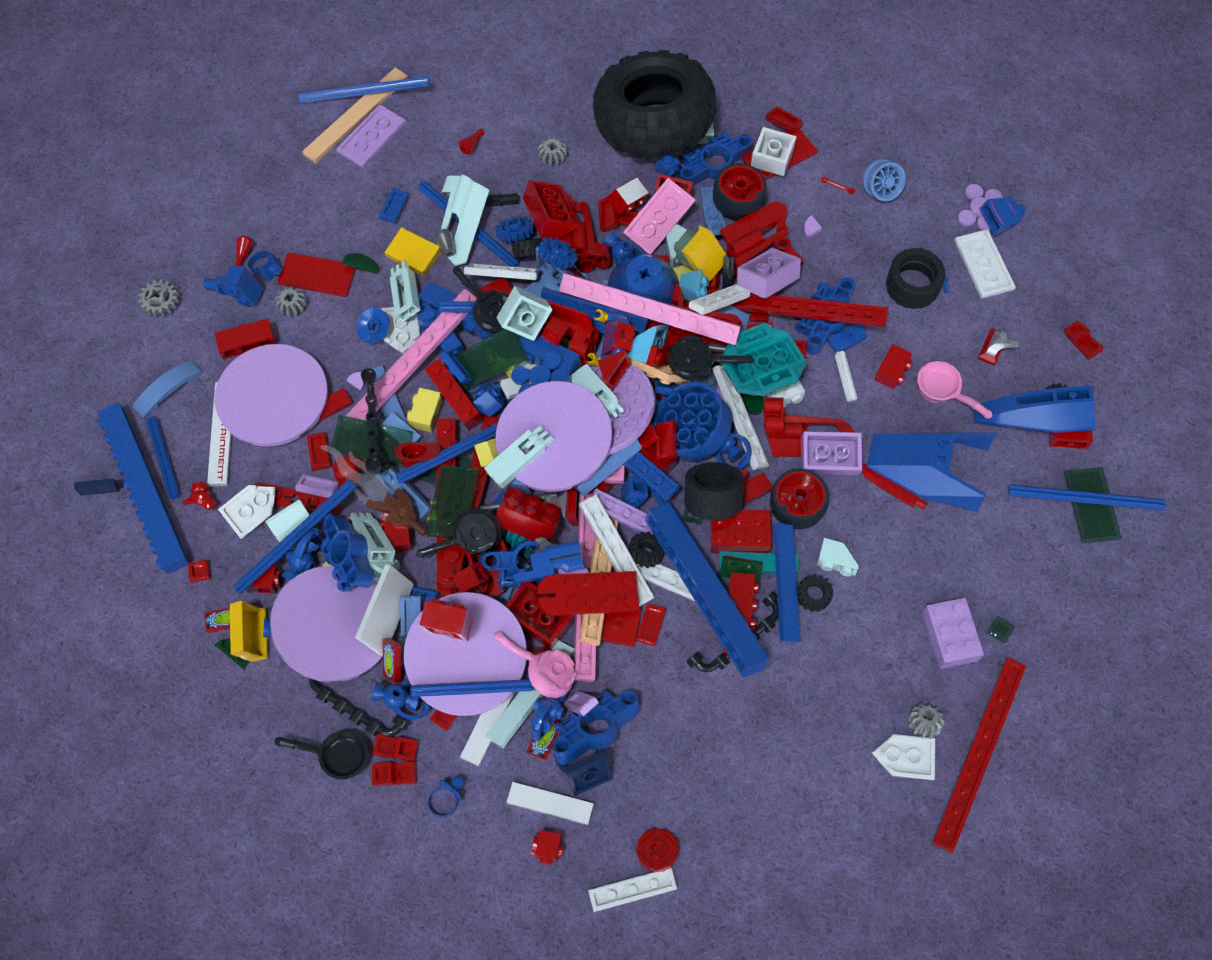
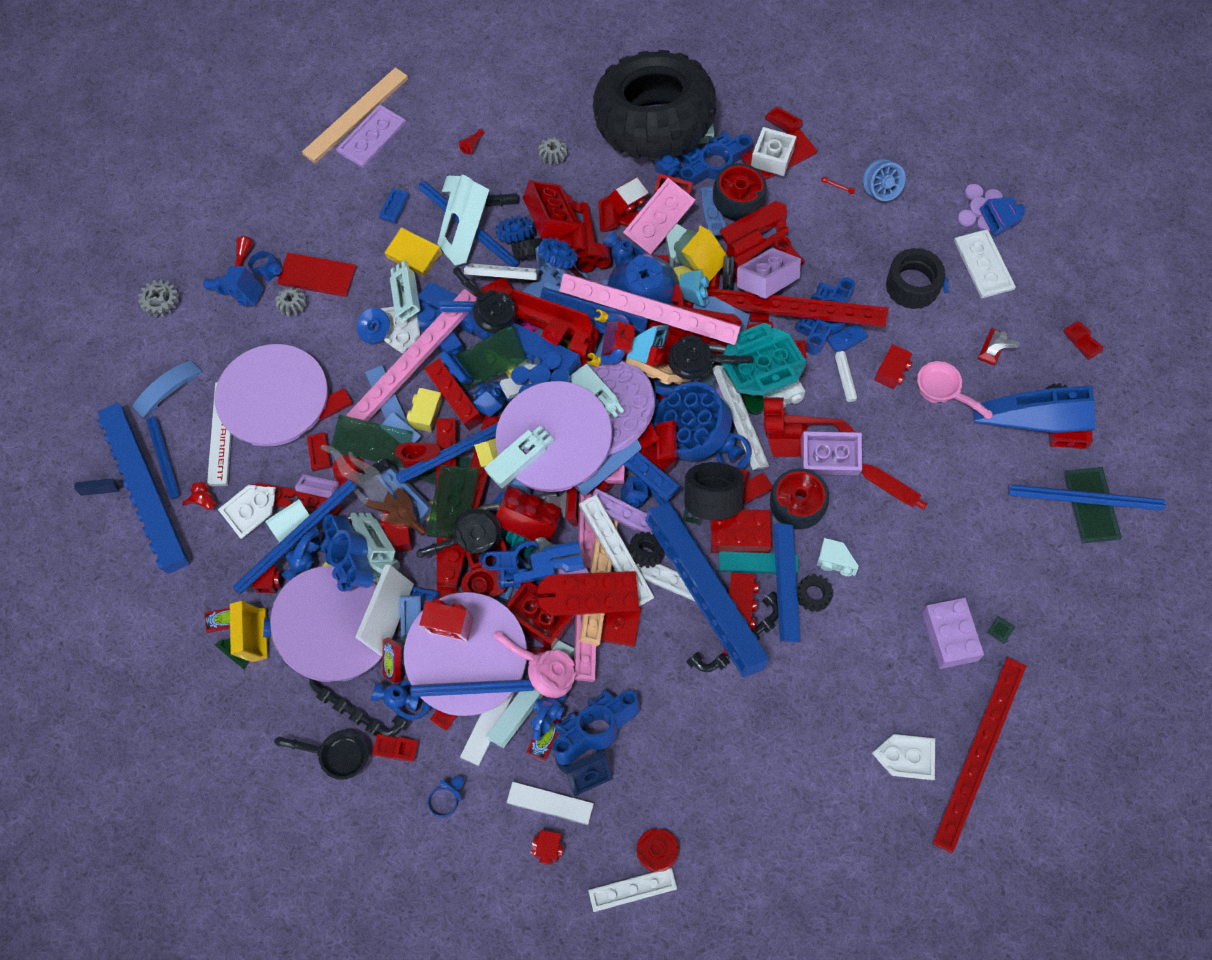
(199, 571): red tile -> none
(244, 338): red brick -> none
(355, 380): lavender tile -> none
(360, 262): dark green tile -> none
(364, 89): blue axle -> none
(372, 463): black bar -> none
(394, 774): red slope -> none
(445, 241): flat silver cone -> none
(470, 577): red brick -> none
(524, 313): light aqua brick -> none
(580, 703): lavender tile -> none
(613, 368): red slope -> none
(650, 624): red tile -> none
(719, 299): white tile -> none
(739, 565): dark green plate -> none
(811, 227): lavender tile -> none
(923, 462): blue windscreen -> none
(926, 720): light grey gear -> none

